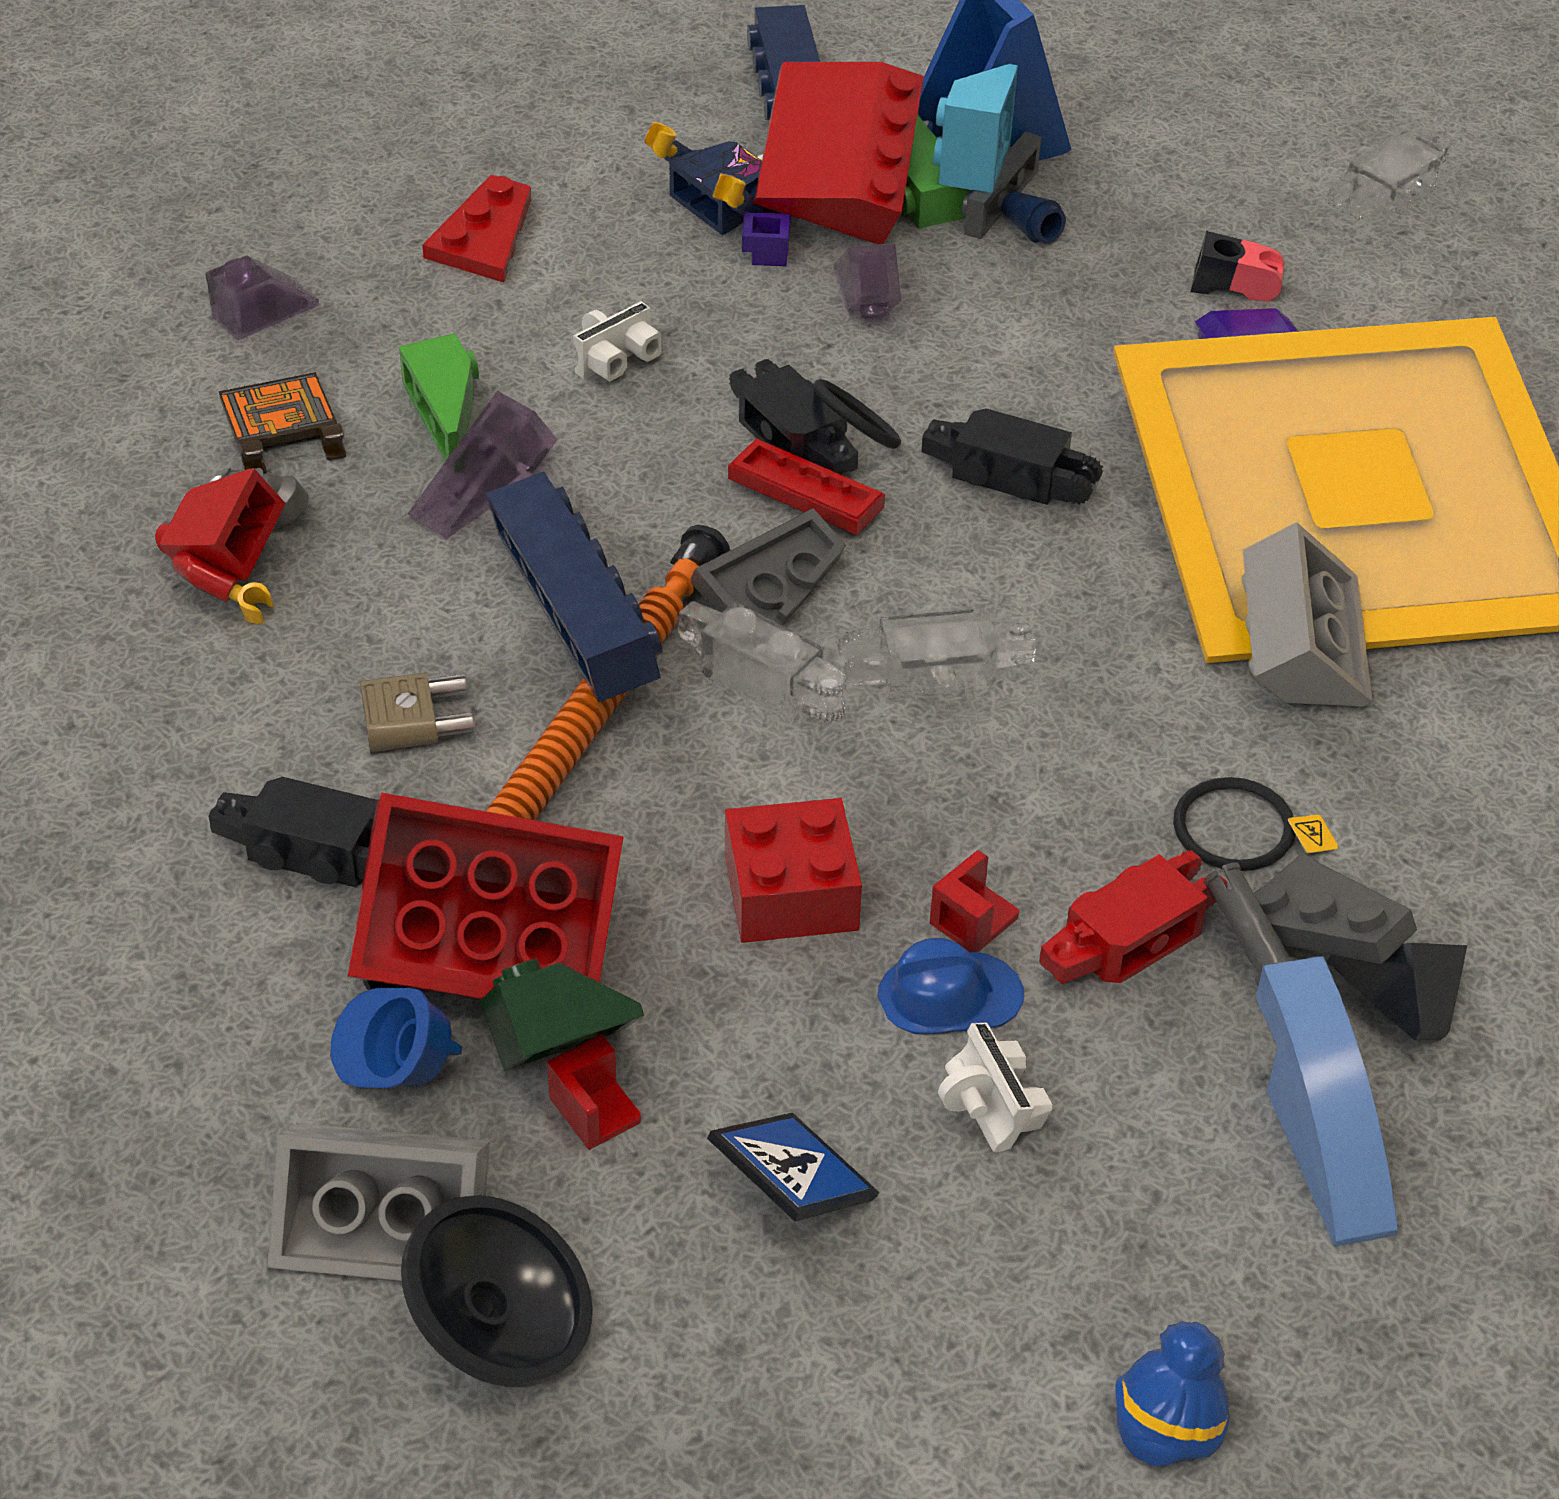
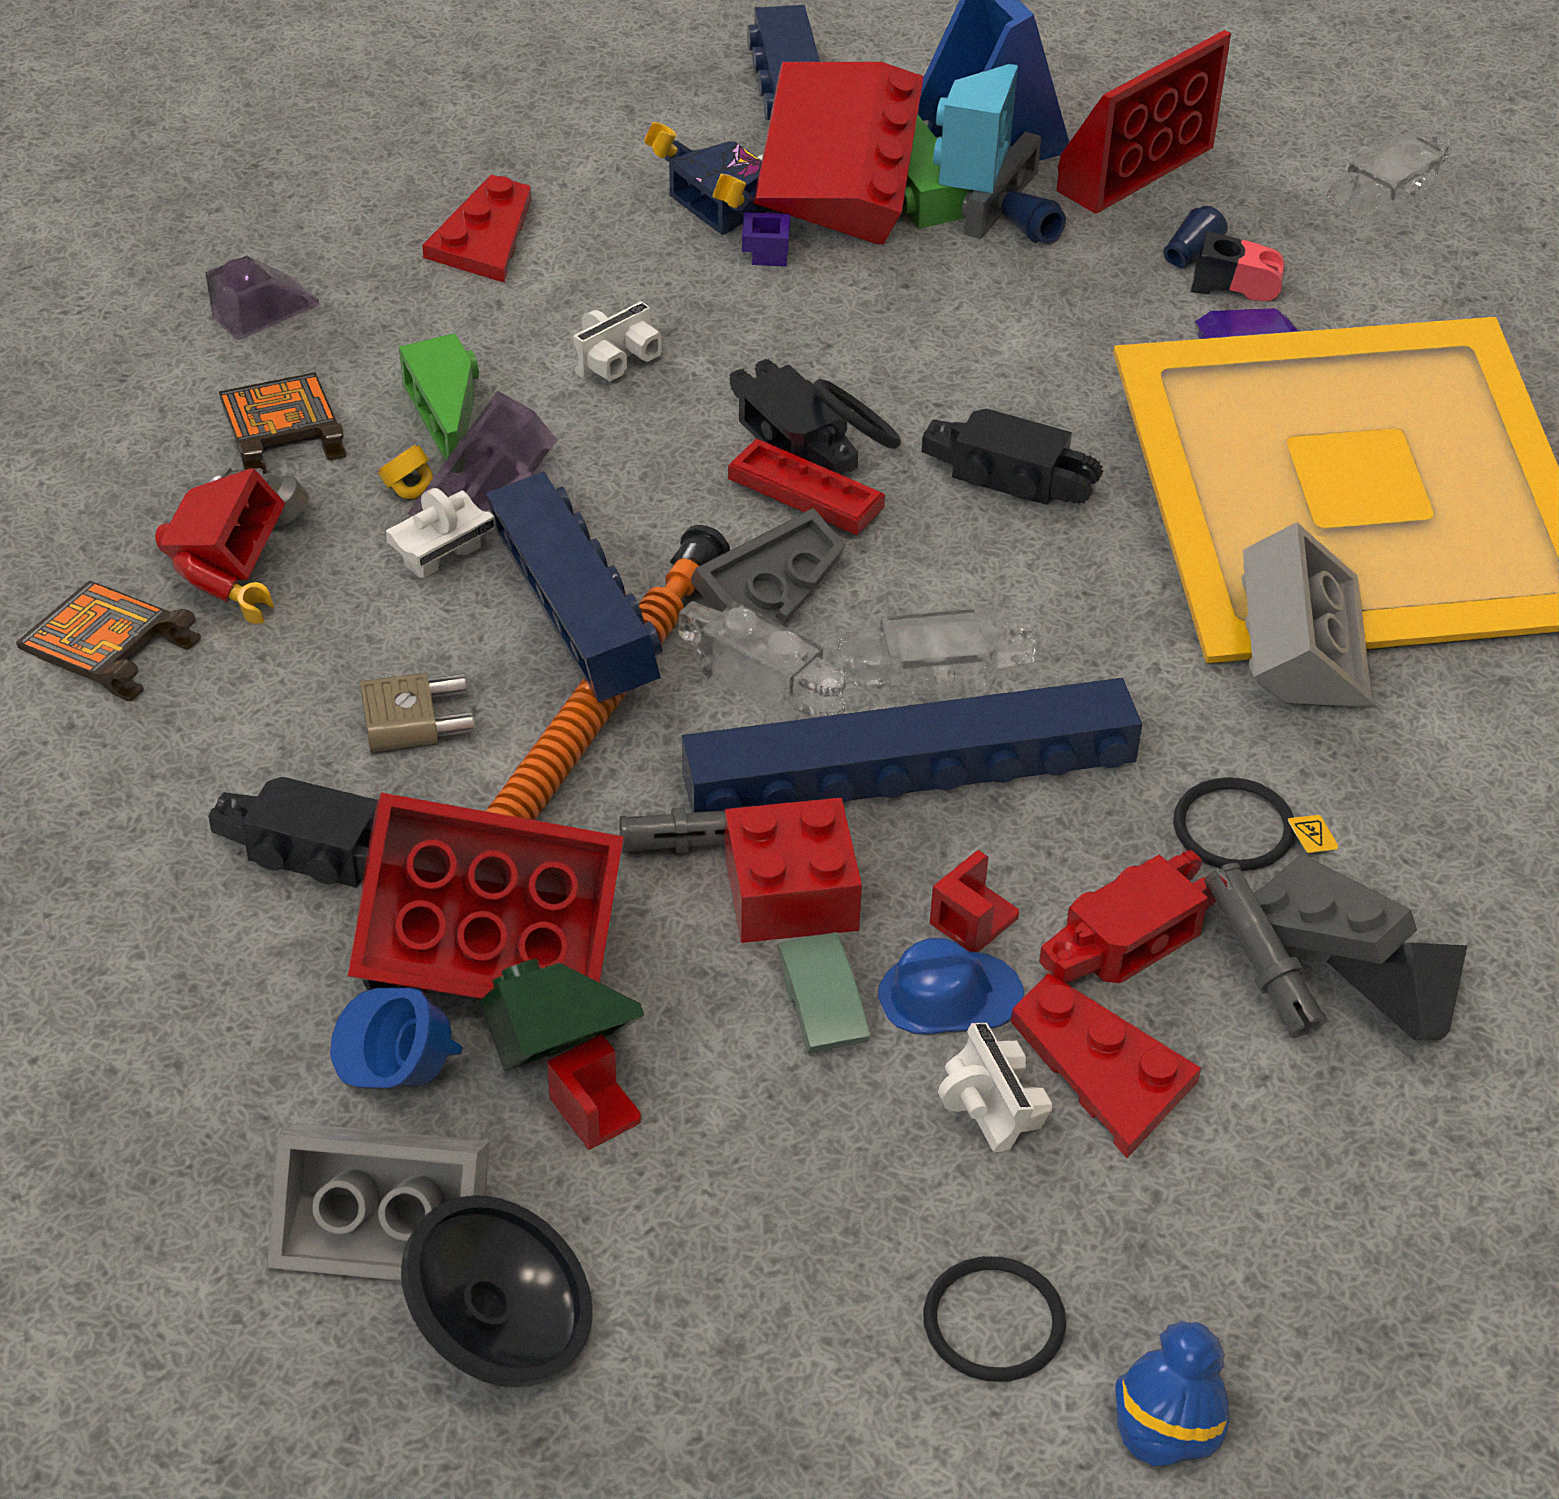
(100, 631): none -> flag
(401, 466): none -> yellow tile
(440, 528): none -> white hips
(672, 831): none -> dark grey pin
(793, 1166): piece -> none
(823, 992): none -> sand green slope
(869, 279): clear purple slope -> none
(913, 747): none -> dark blue brick
(999, 1374): none -> black tyre
(1107, 1061): none -> red wing
(1146, 127): none -> red slope
(1188, 239): none -> dark blue cone
(1326, 1101): medium blue slope -> none

